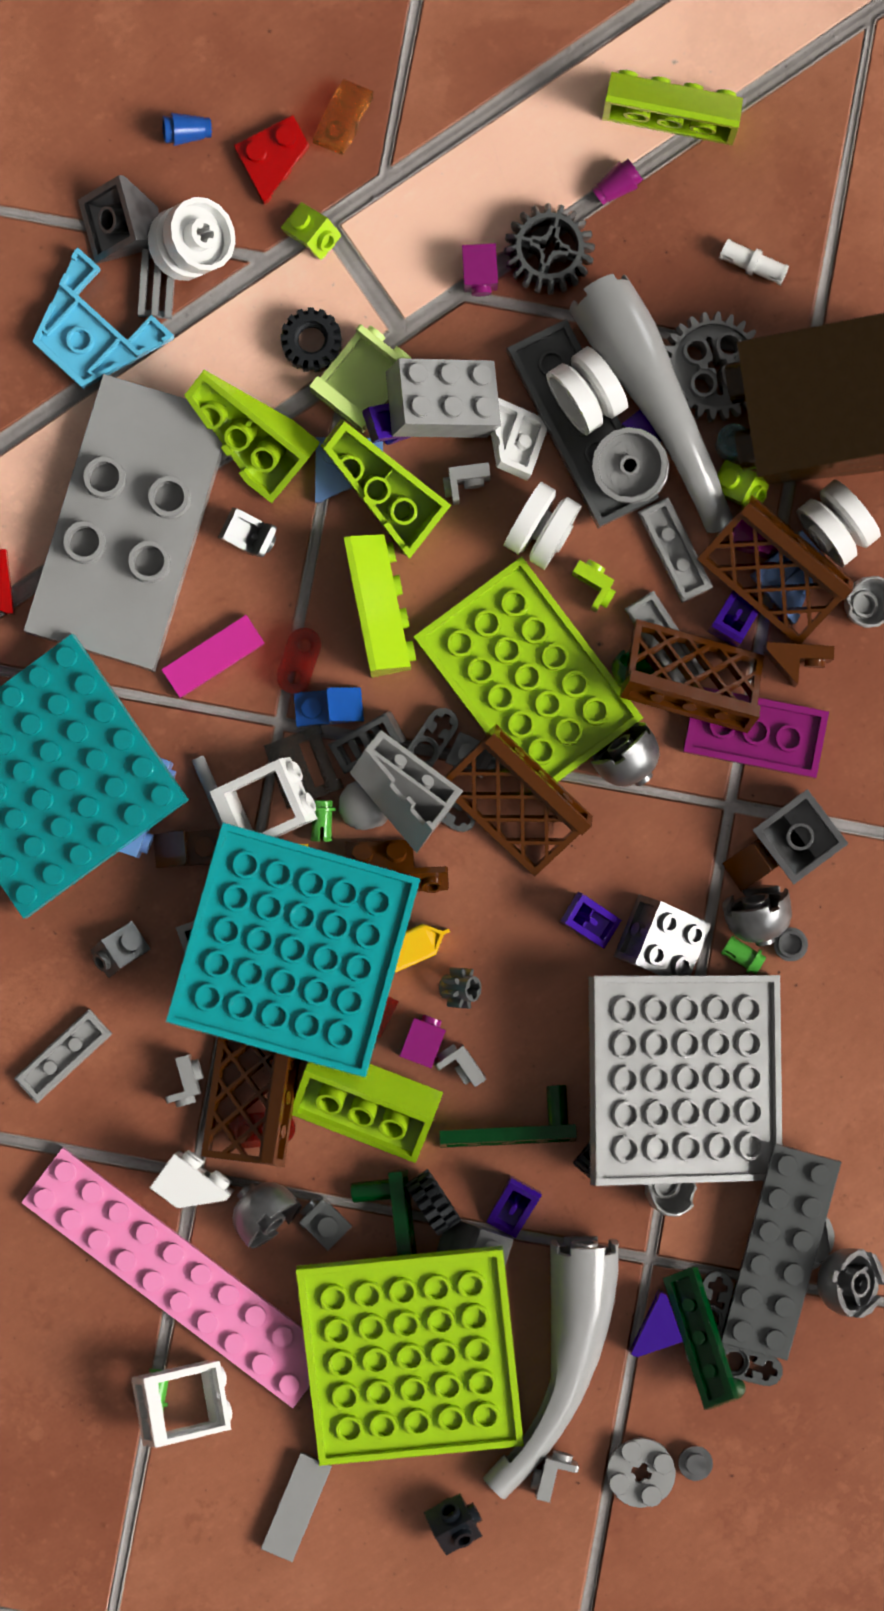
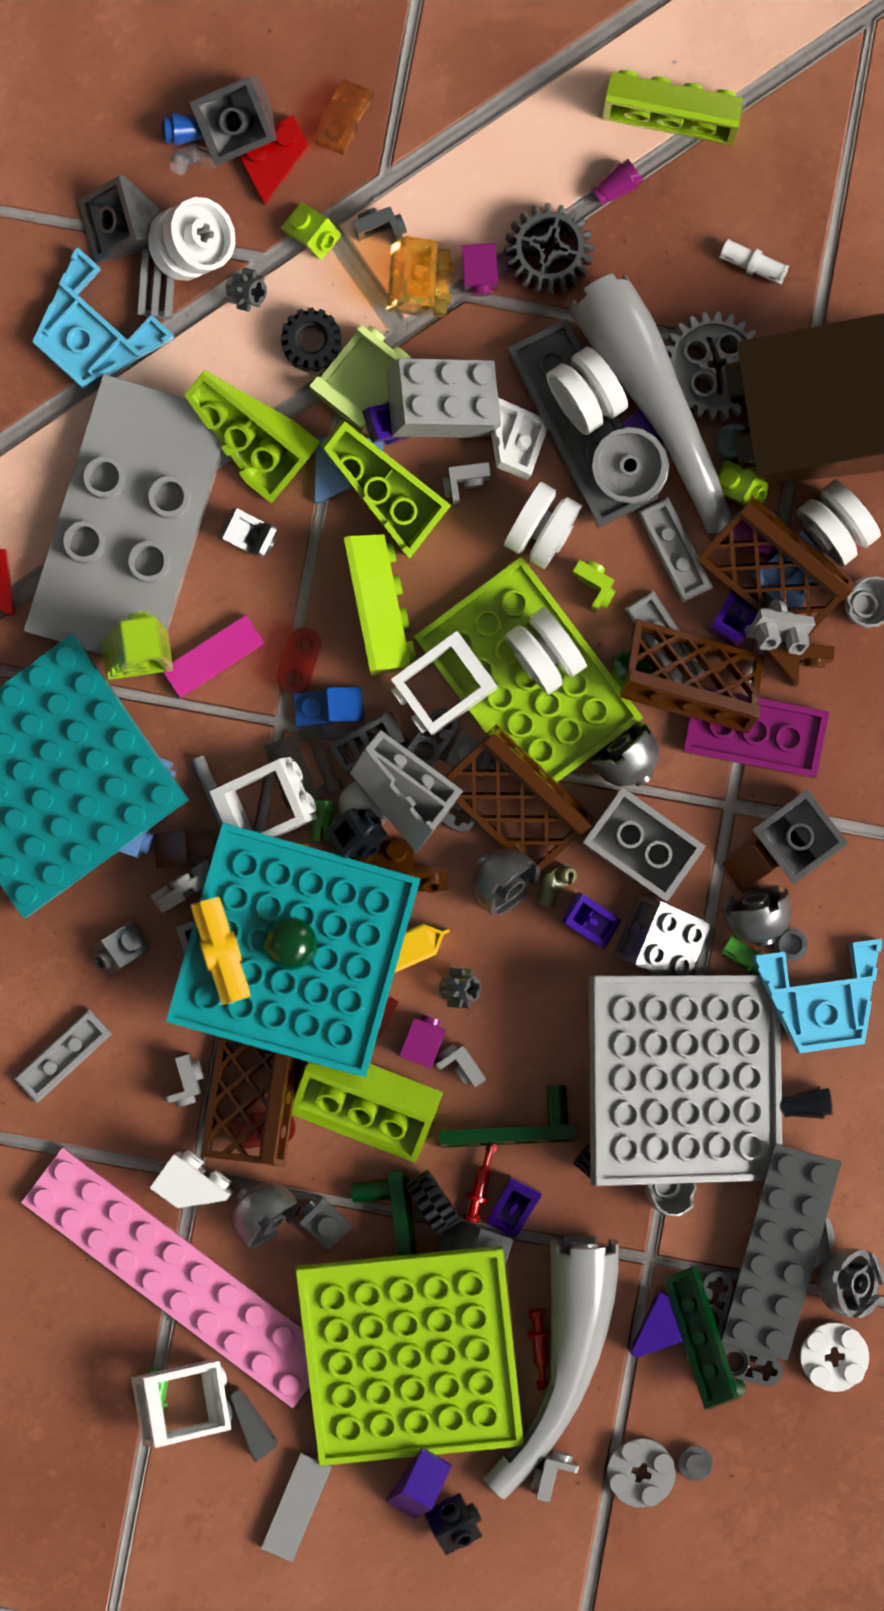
(136, 648): none -> lime wedge
(181, 887): none -> light grey plate
(189, 155): none -> clear arm
(220, 951): none -> yellow piece
(235, 119): none -> flat silver slope
(246, 289): none -> dark grey gear
(255, 1430): none -> dark grey slope
(290, 943): none -> dark green hair
(357, 833): none -> black brick
(374, 222): none -> dark grey bracket
(413, 275): none -> clear yellow brick
(420, 1484): none -> dark purple slope
(472, 663): none -> white window
(479, 1186): none -> red piece
(502, 878): none -> flat silver cylinder
(539, 1337): none -> red piece
(541, 653): none -> white wheel
(554, 881): none -> olive arm
(643, 845): none -> light grey brick
(779, 625): none -> light grey hips
(809, 1104): none -> black cone
(825, 1012): none -> medium azure wing
(849, 1369): none -> white plate

